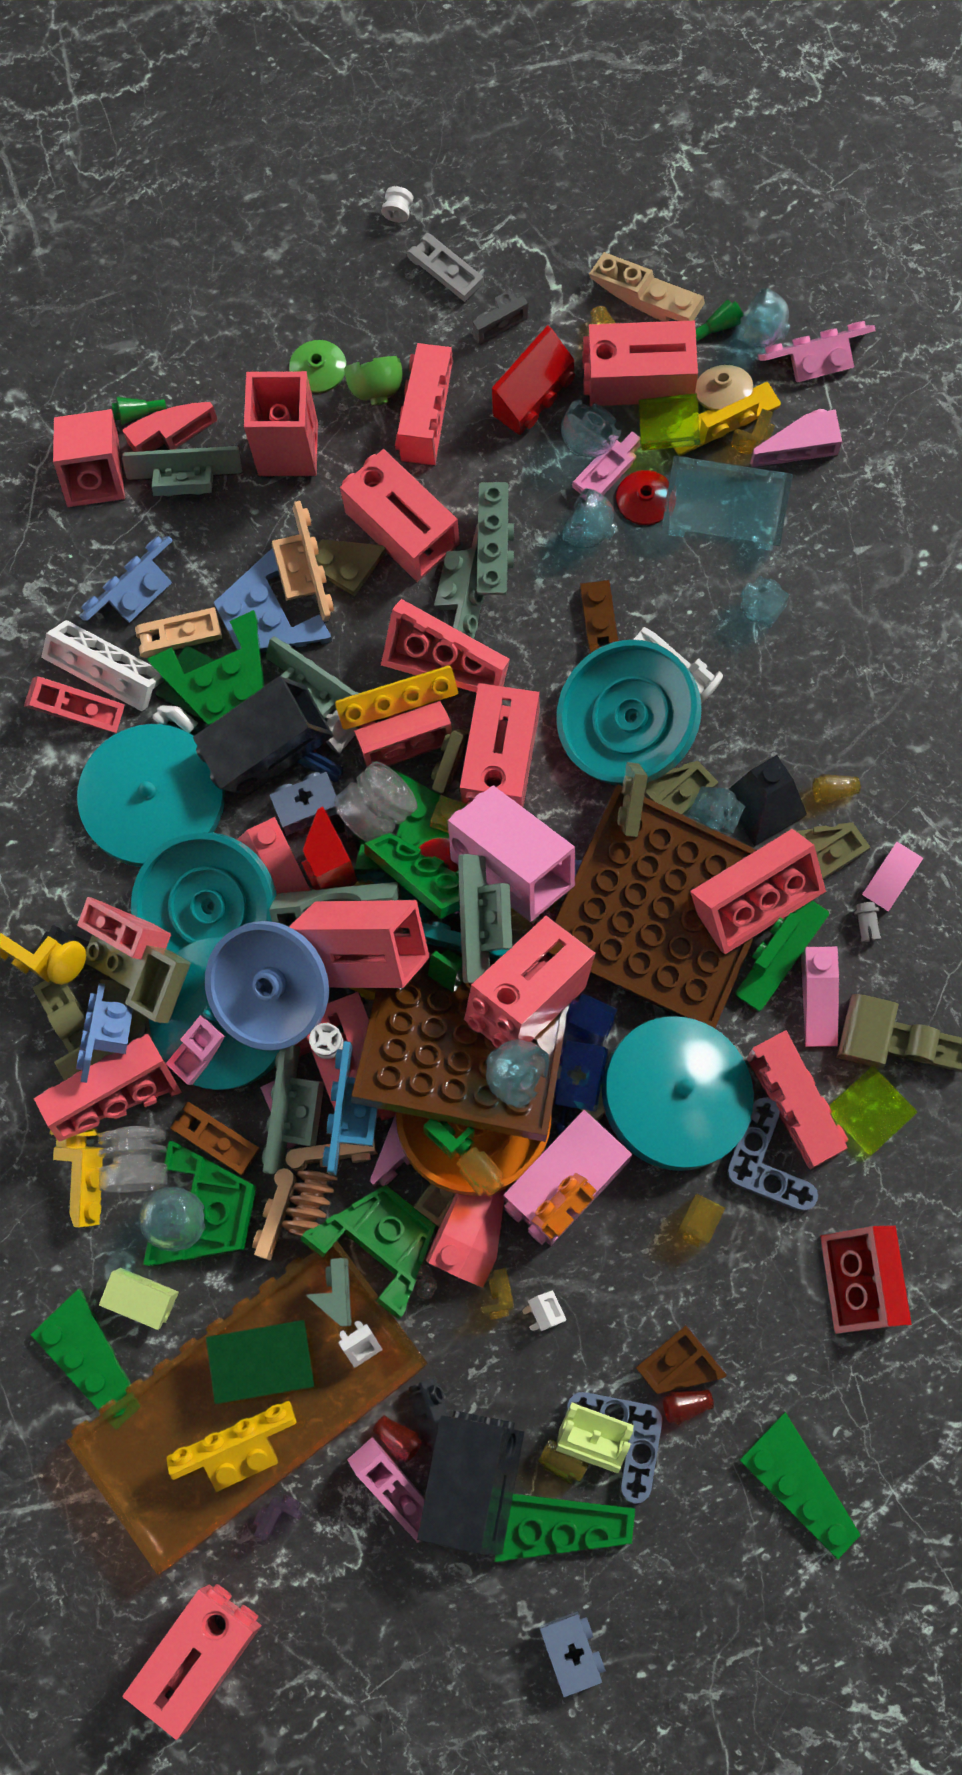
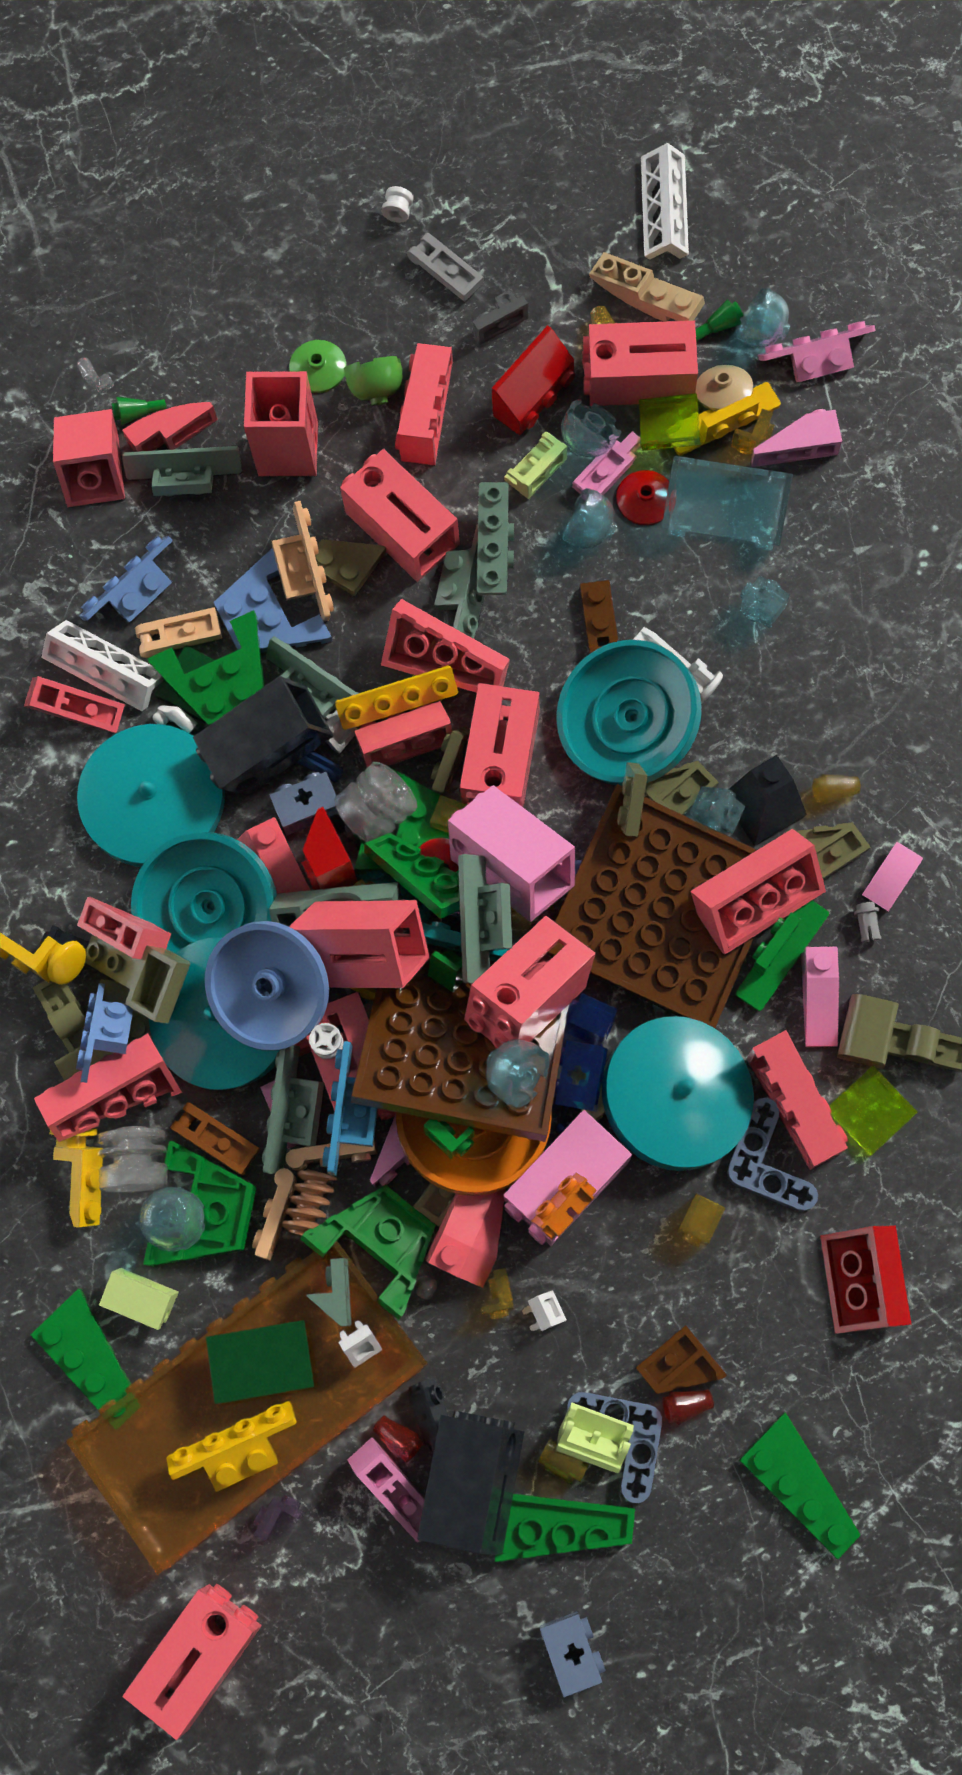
(89, 374): none -> clear arm
(196, 1051): bright pink slope -> none
(480, 1172): clear yellow brick -> none
(537, 465): none -> yellowish green hinge
(670, 198): none -> white fence

